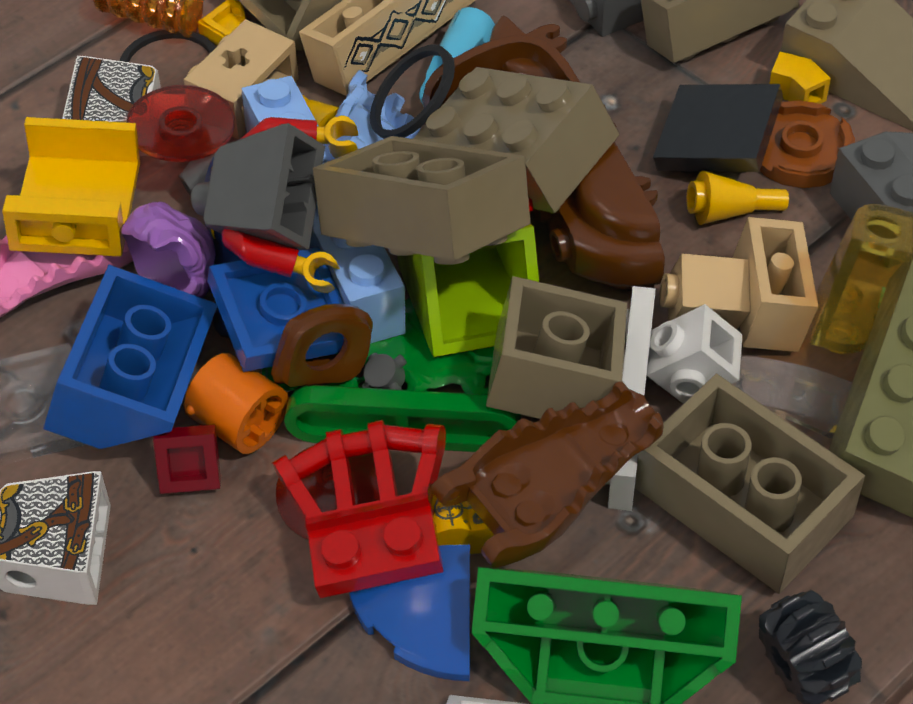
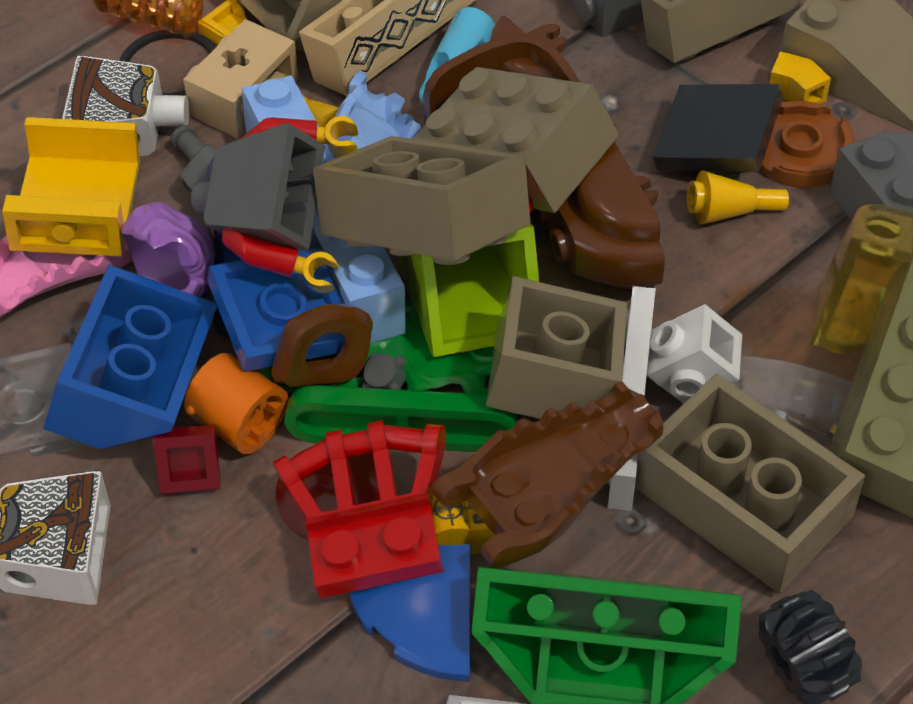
(182, 123): clear red dish -> none
(392, 77): black piece -> none
(711, 281): tan brick -> none
(779, 284): tan brick -> none

